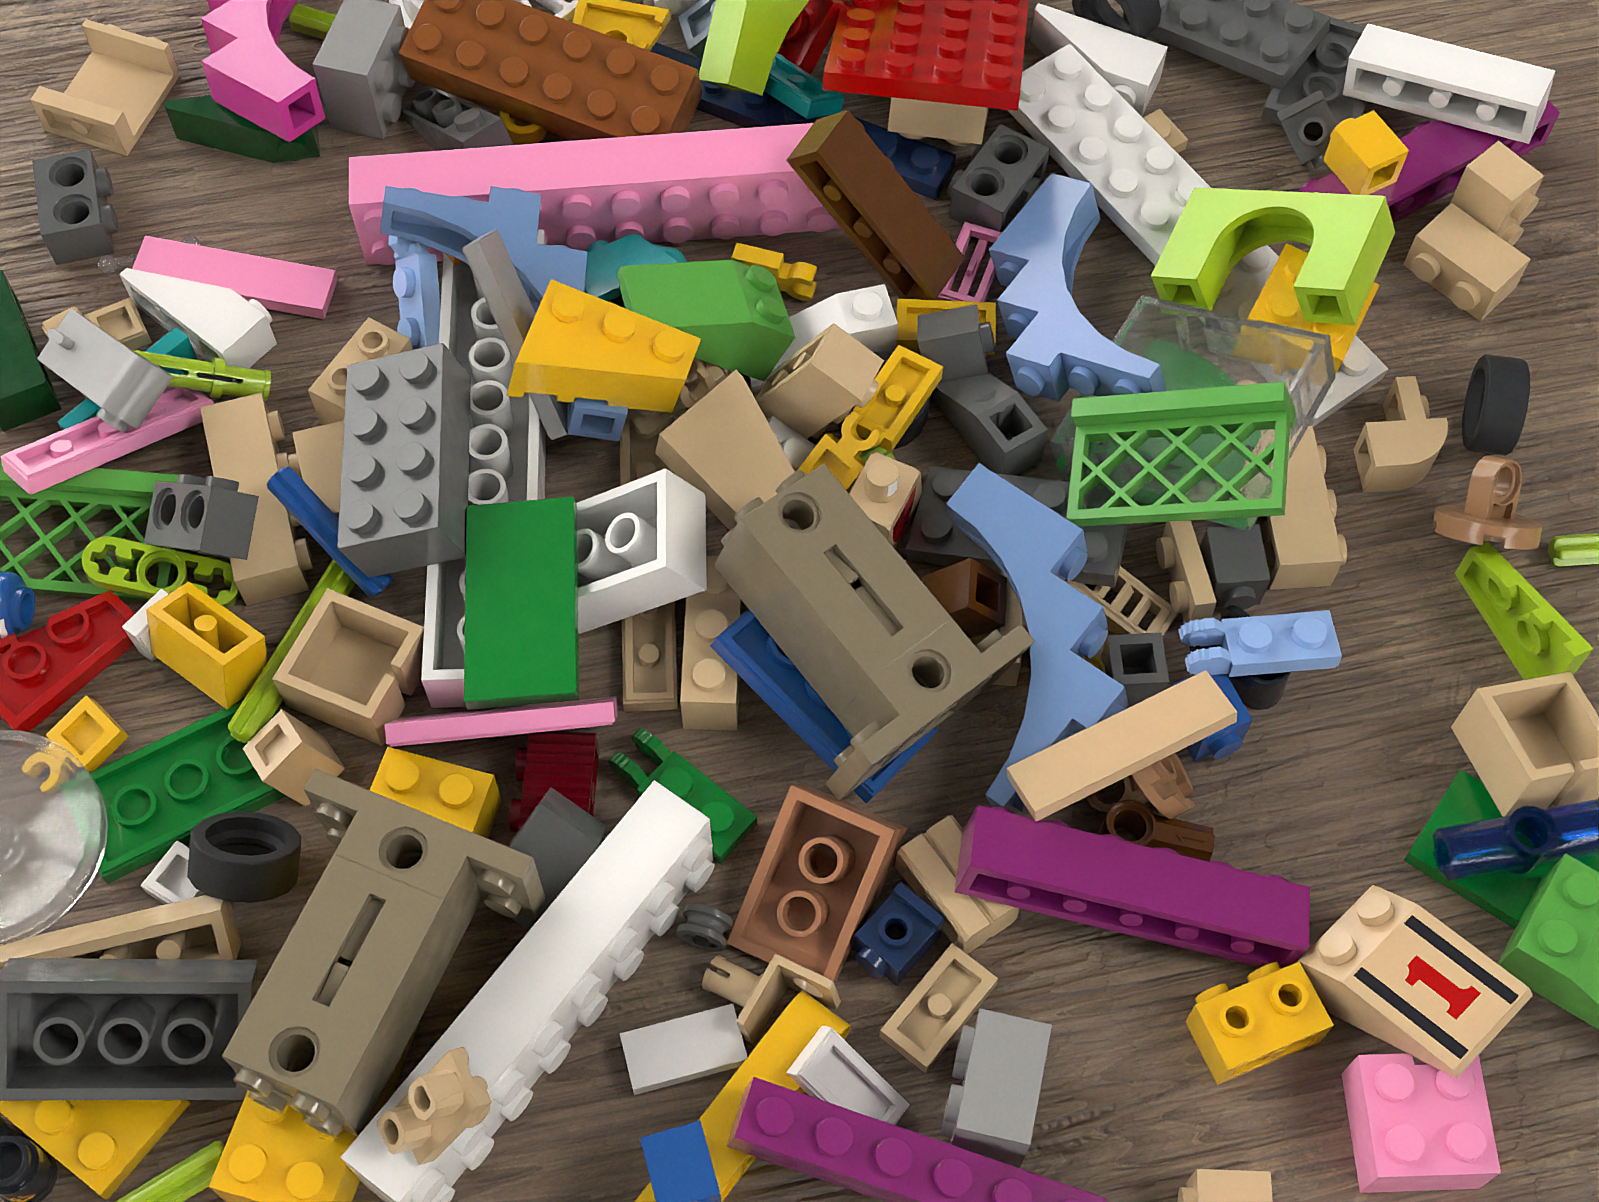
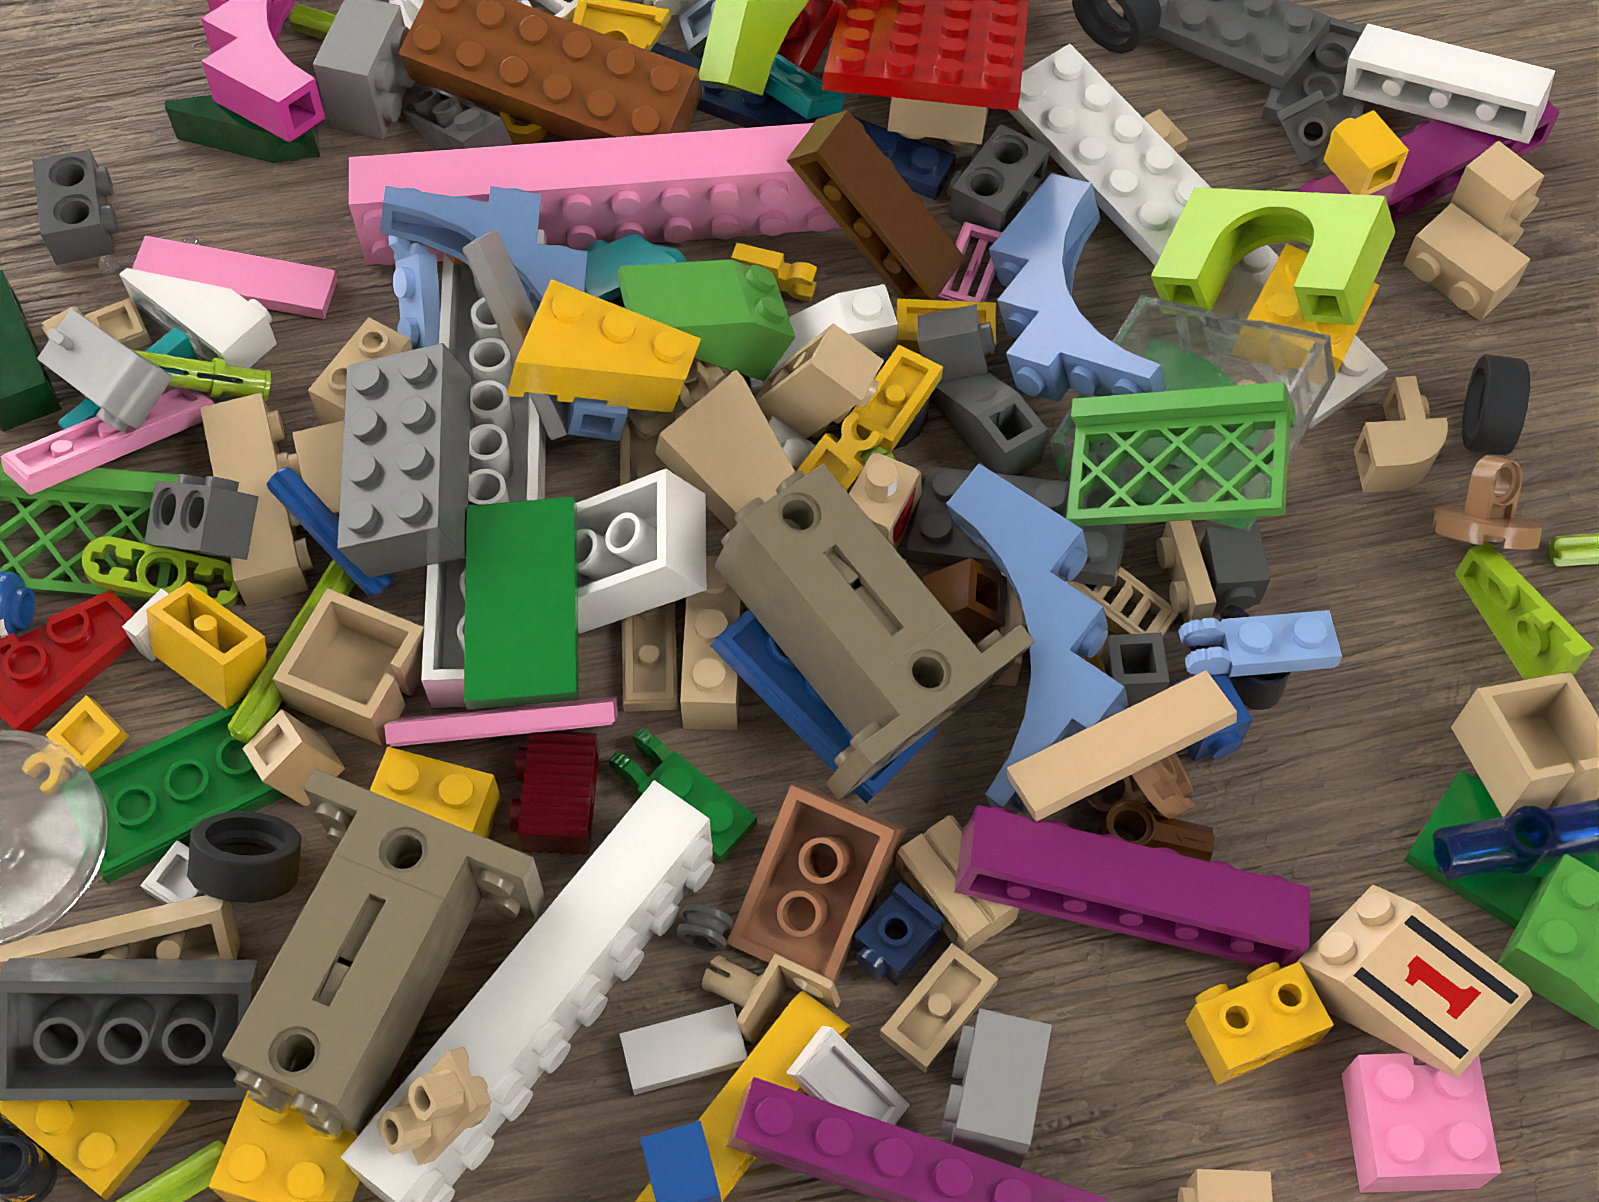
(112, 91): tan panel -> none
(560, 841): dark grey brick -> none
(1123, 60): white slope -> none
(1304, 542): tan brick -> none

